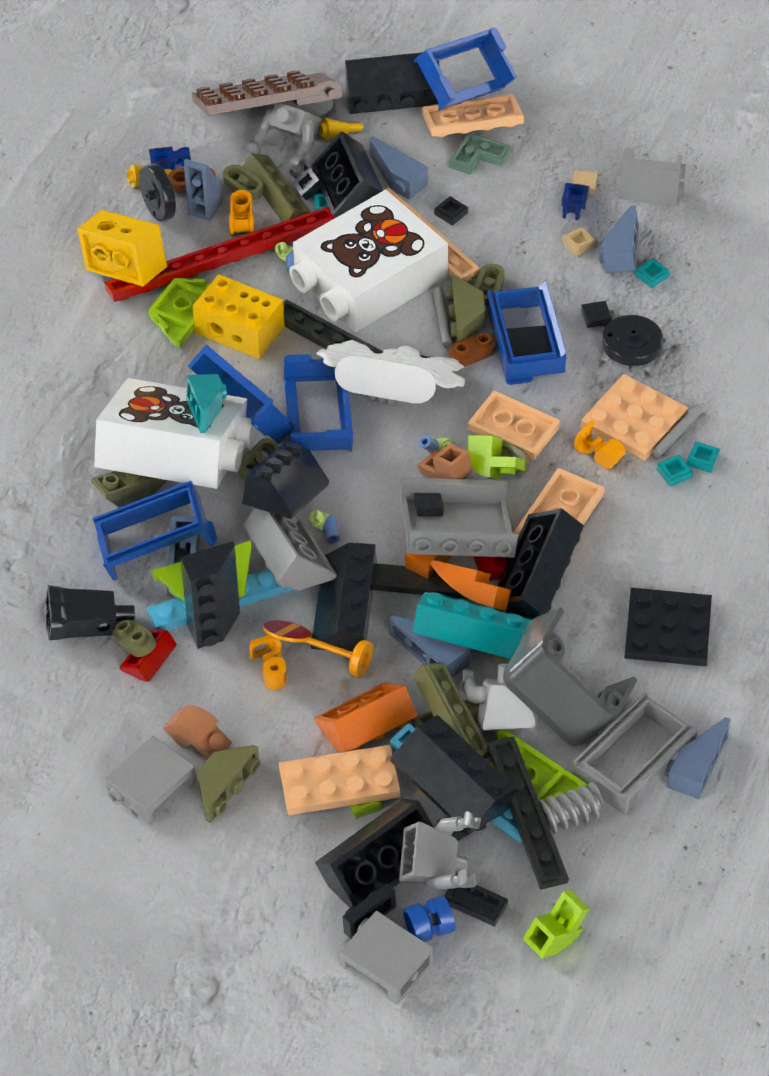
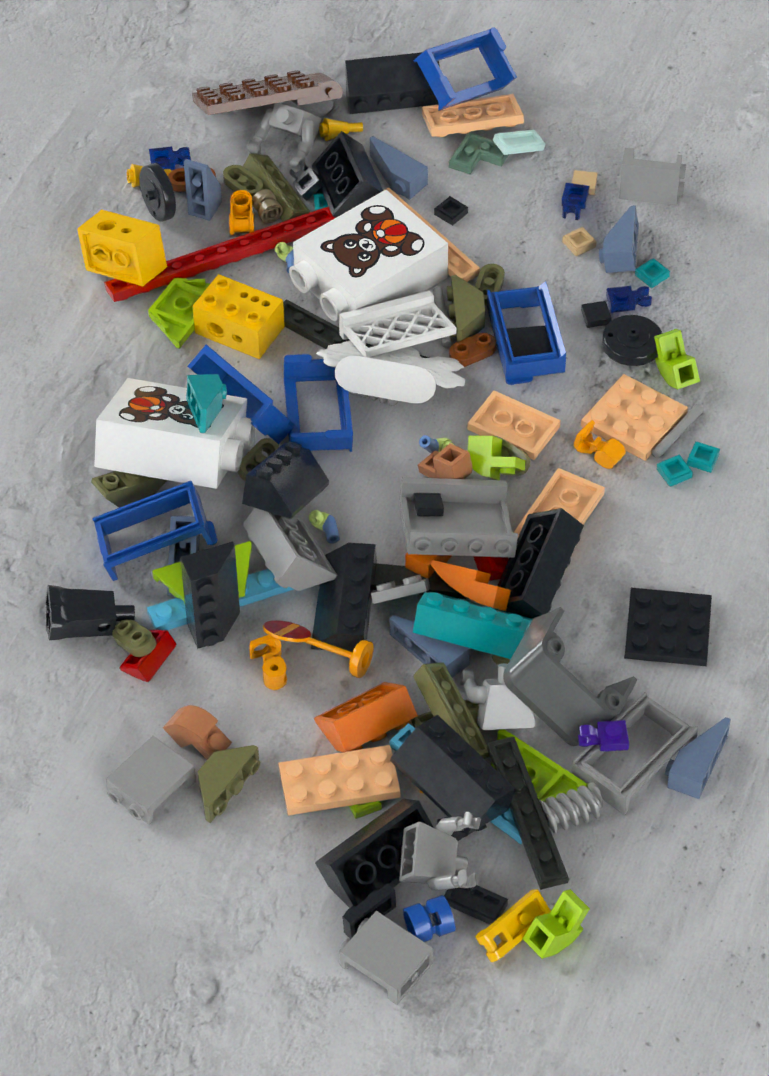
(267, 206): none -> dark tan wheel
(390, 591): none -> light grey plate
(397, 313): none -> white fence
(512, 925): none -> yellow plate
(519, 142): none -> light aqua tile
(608, 735): none -> dark purple plate
(624, 299): none -> clear blue plate
(673, 362): none -> lime brick

